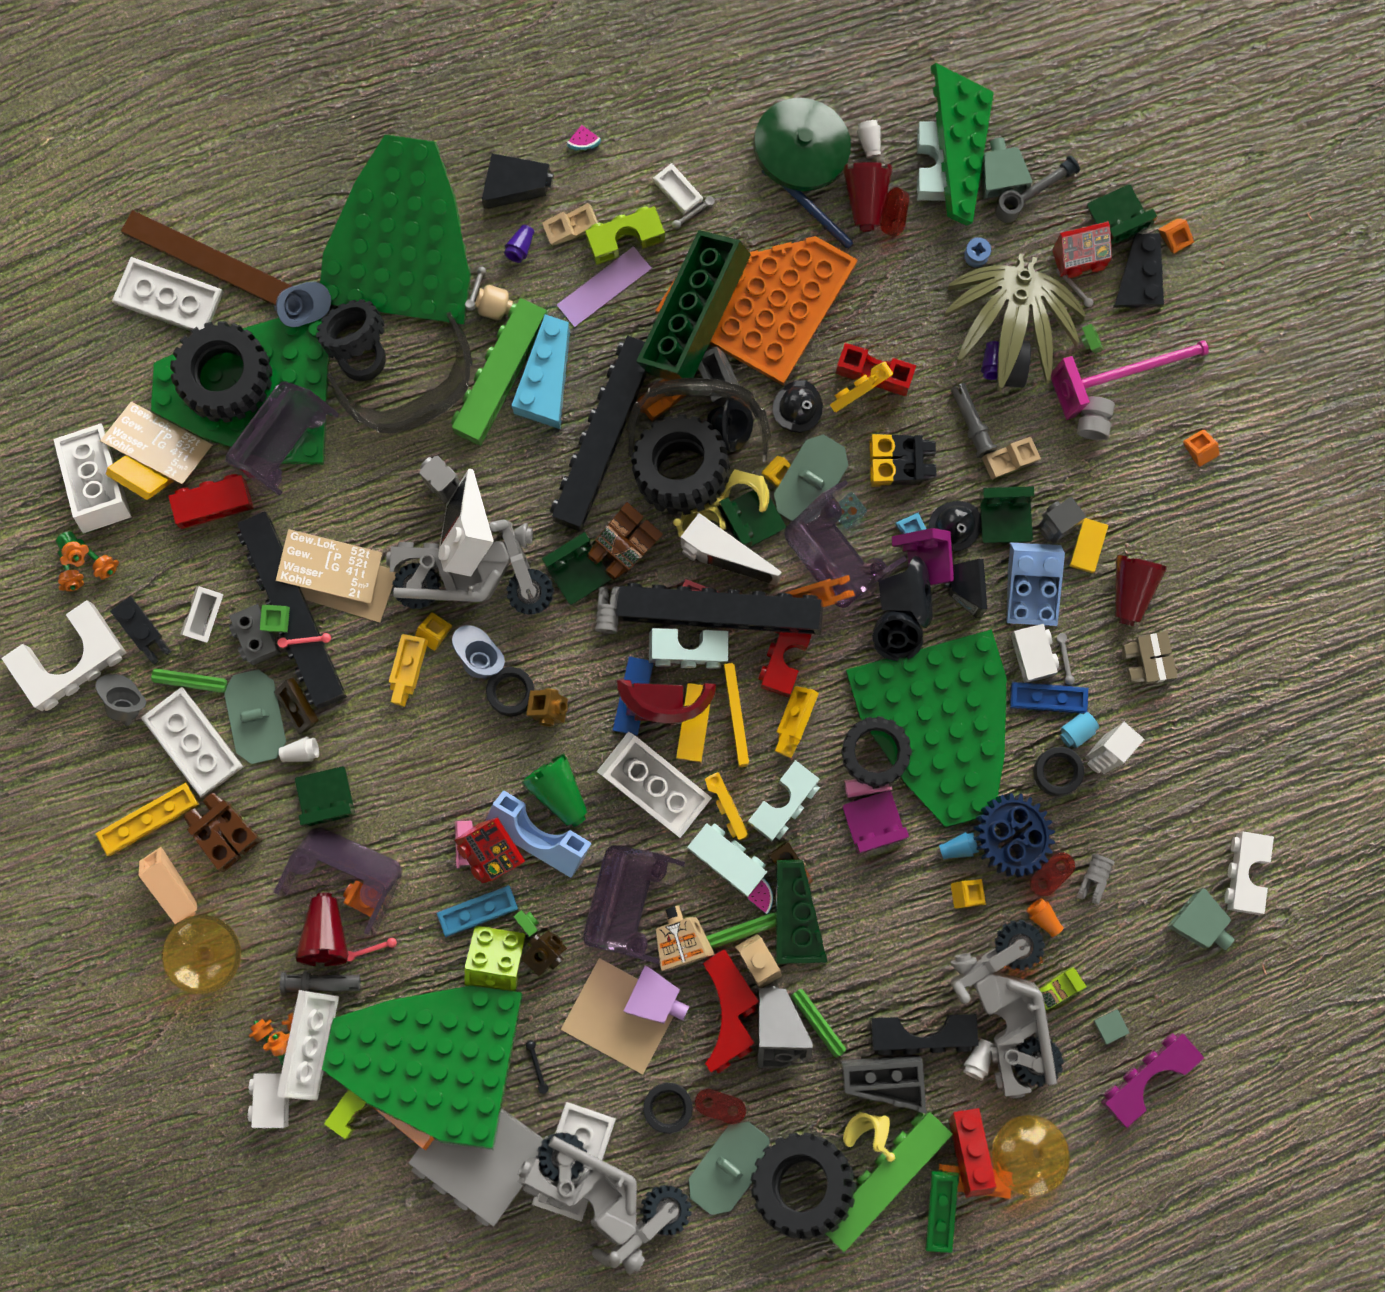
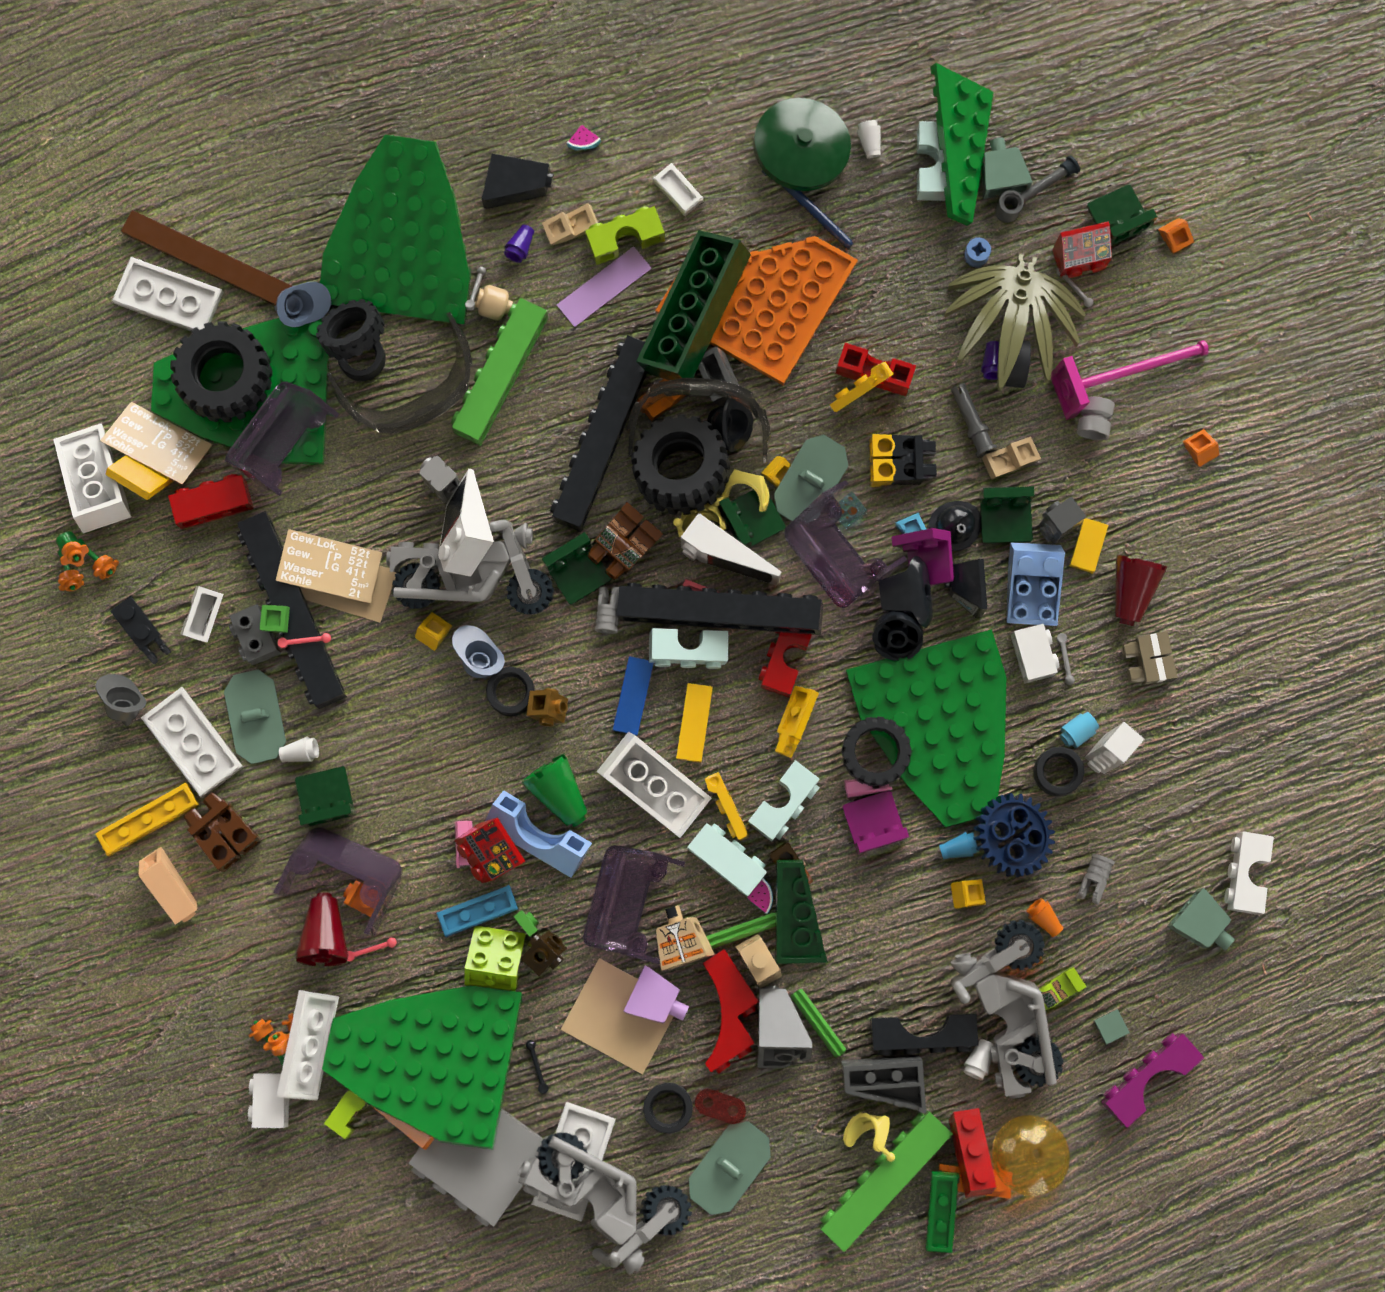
(99, 651): white arch -> none
(184, 950): clear yellow dish -> none
(189, 680): bright green axle -> none
(296, 705): dark brown plate -> none
(306, 982): dark grey pin -> none
(406, 667): yellow hinge -> none
(543, 380): medium azure wedge -> none
(661, 701): dark red piece -> none
(709, 202): light grey hinge -> none
(736, 715): yellow tile -> none
(773, 1167): black tyre -> none
(798, 406): black helmet -> none
(824, 591): orange hinge -> none
(867, 192): dark red cone -> none
(895, 212): clear red plate -> none
(1049, 697): blue tile -> none
(1052, 875): clear red plate -> none
(1091, 339): bright green plate -> none
(1143, 274): black wing -> none

